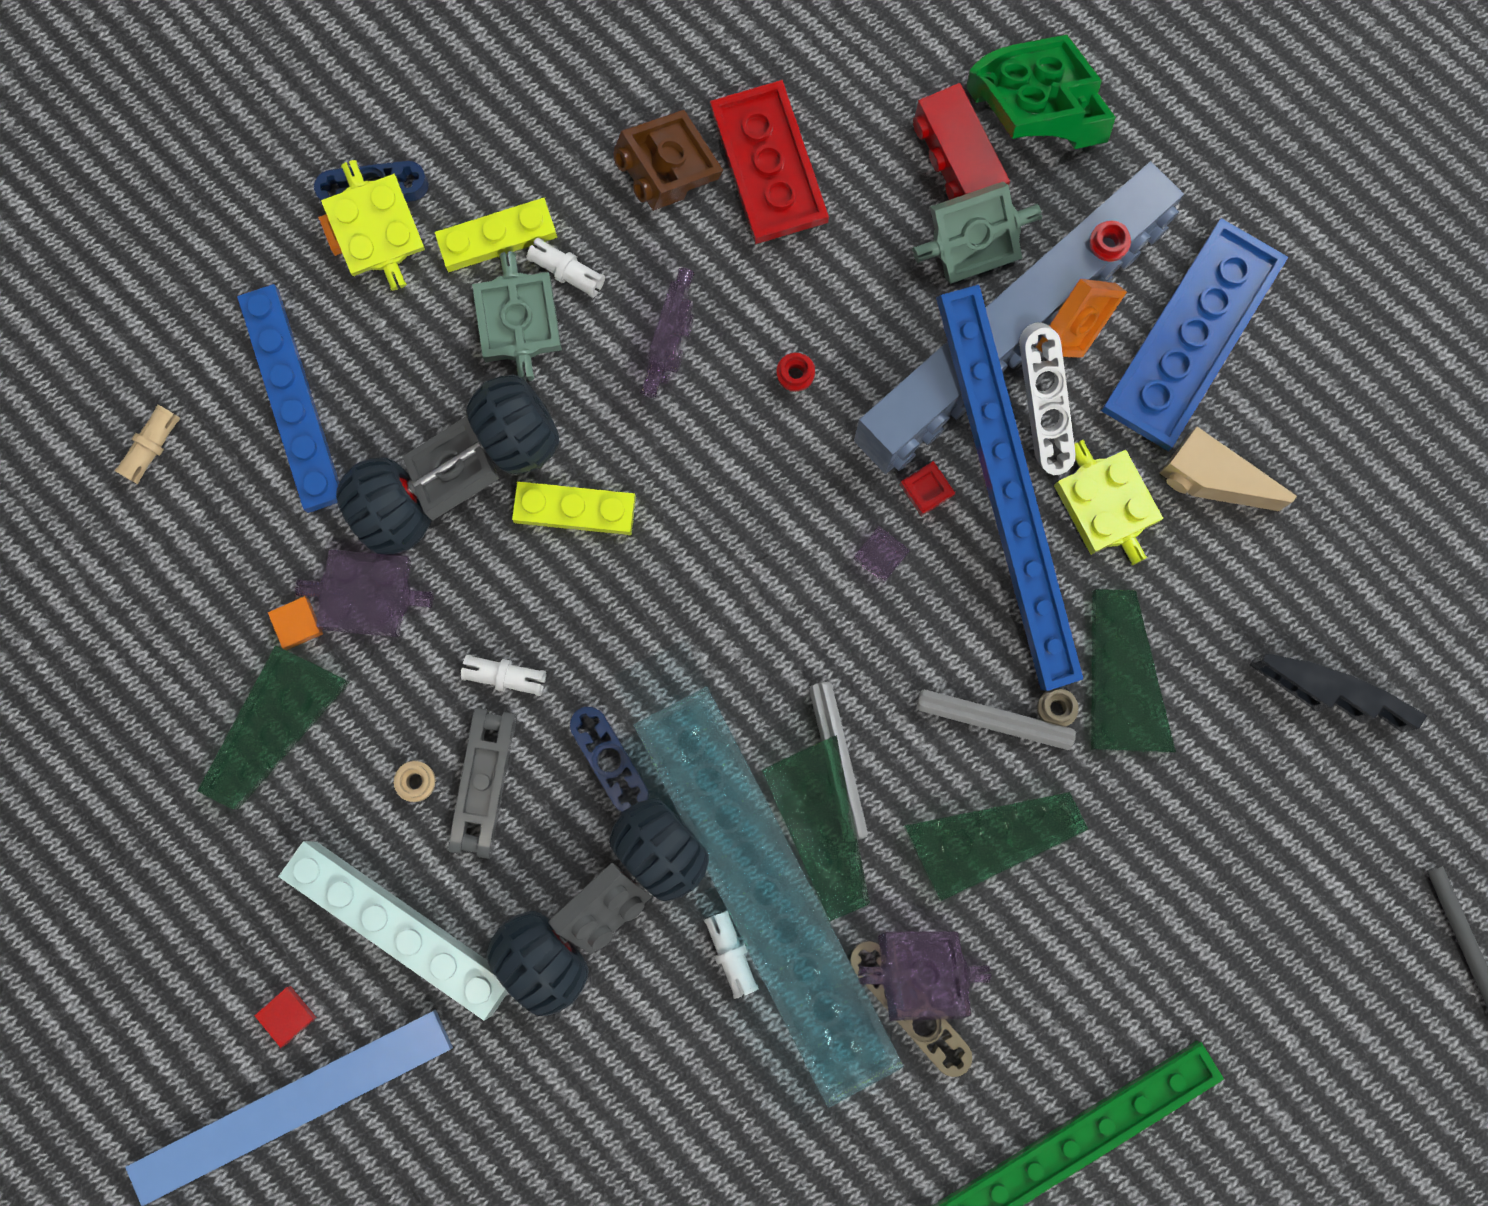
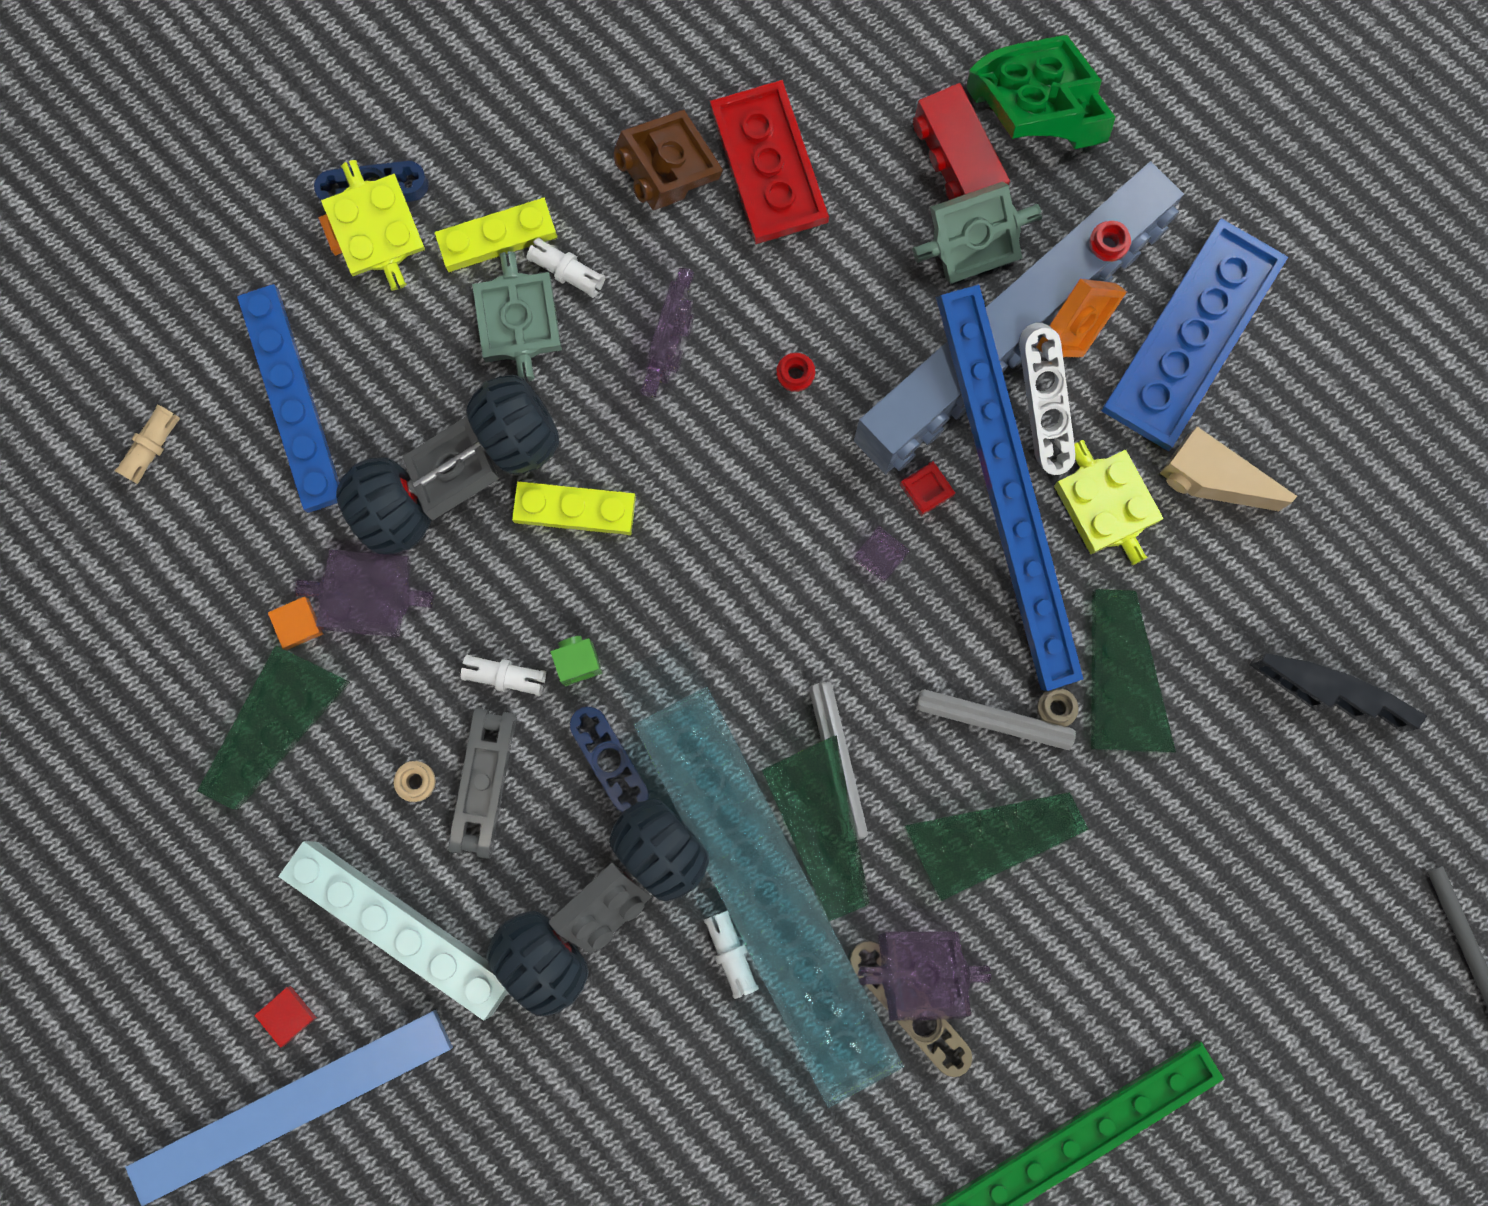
(576, 660): none -> bright green plate

